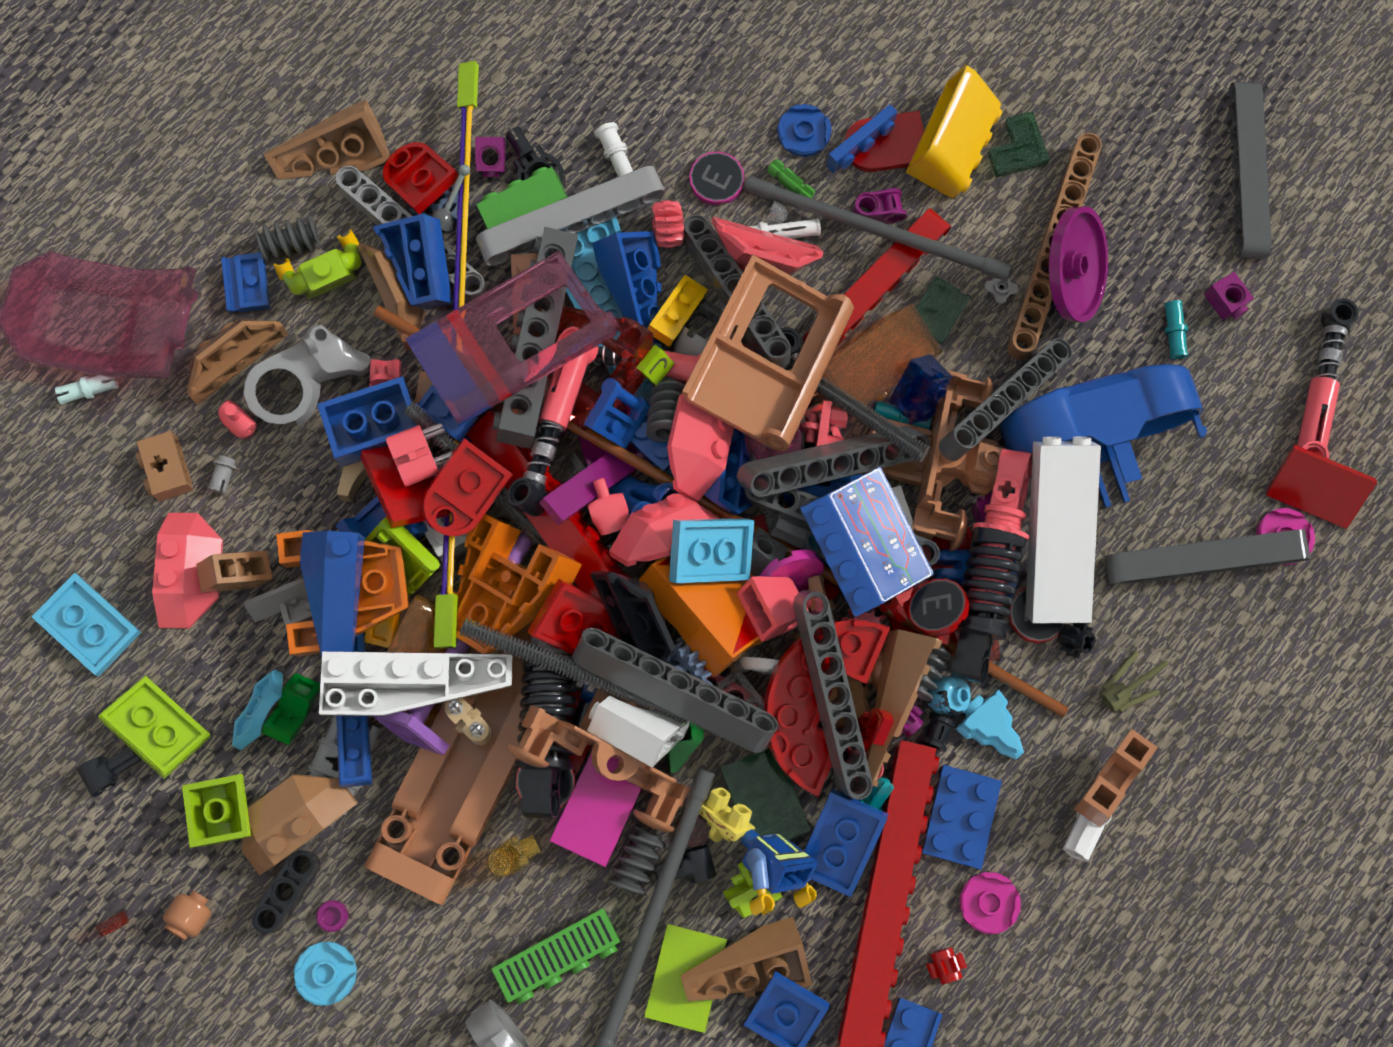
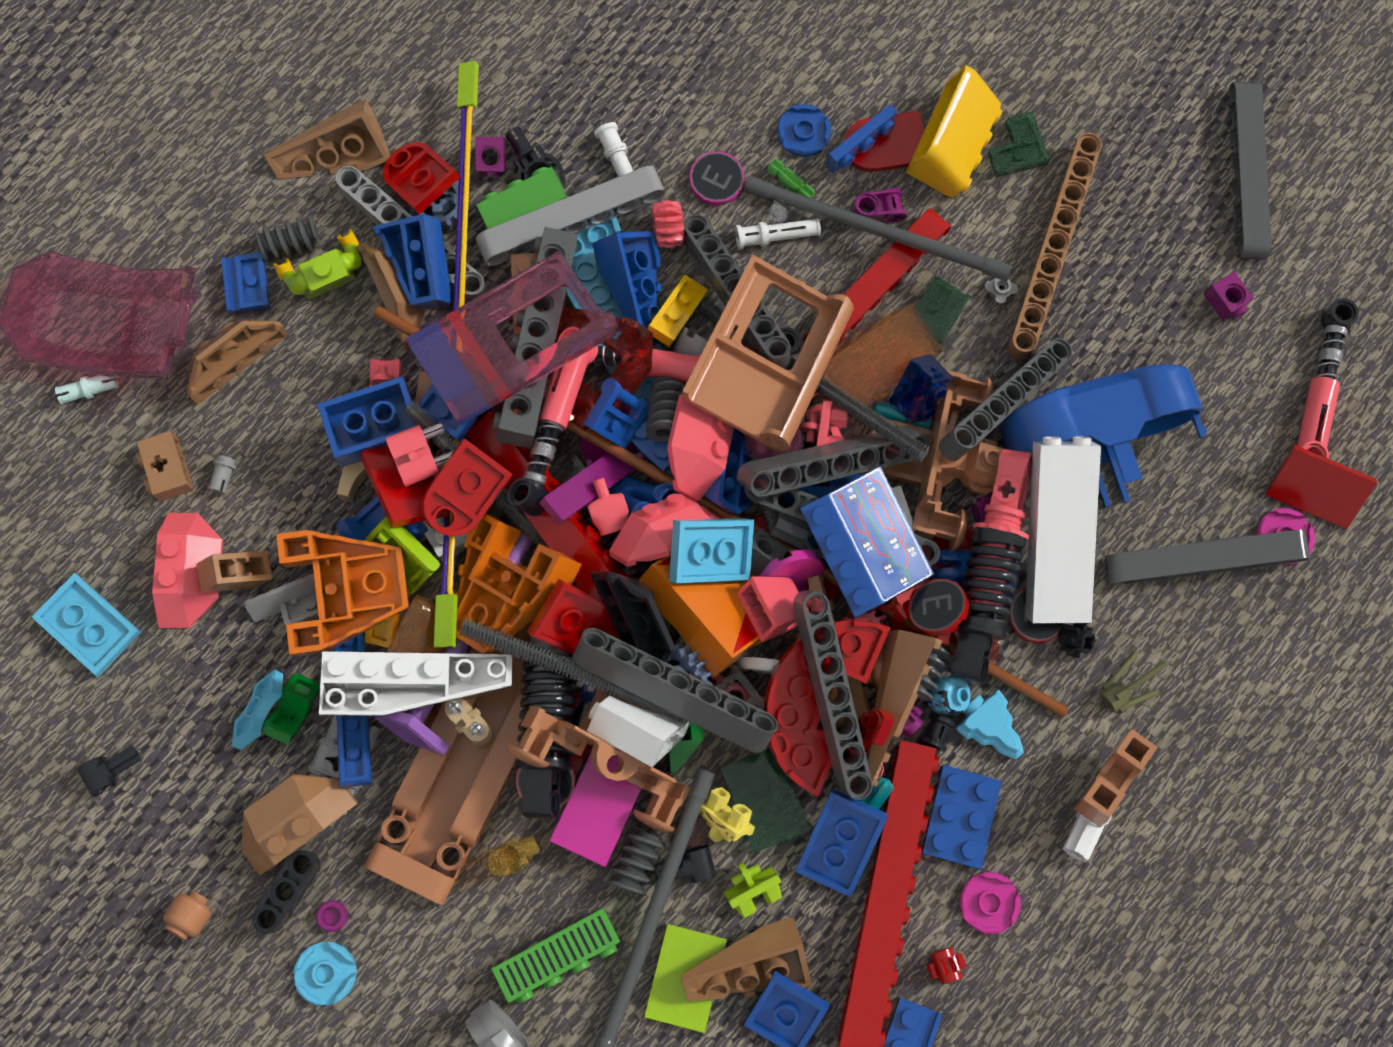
(112, 924): clear red tile -> none
(154, 727): lime tile -> none
(216, 811): lime slope -> none
(236, 420): coral piece -> none
(312, 360): light grey animal -> none
(332, 581): blue wedge -> none
(444, 214): hinge -> none
(655, 365): lime tile -> none
(777, 867): torso -> none
(780, 251): coral wedge -> none
(1078, 264): magenta dish -> none
(1176, 329): teal pin -> none

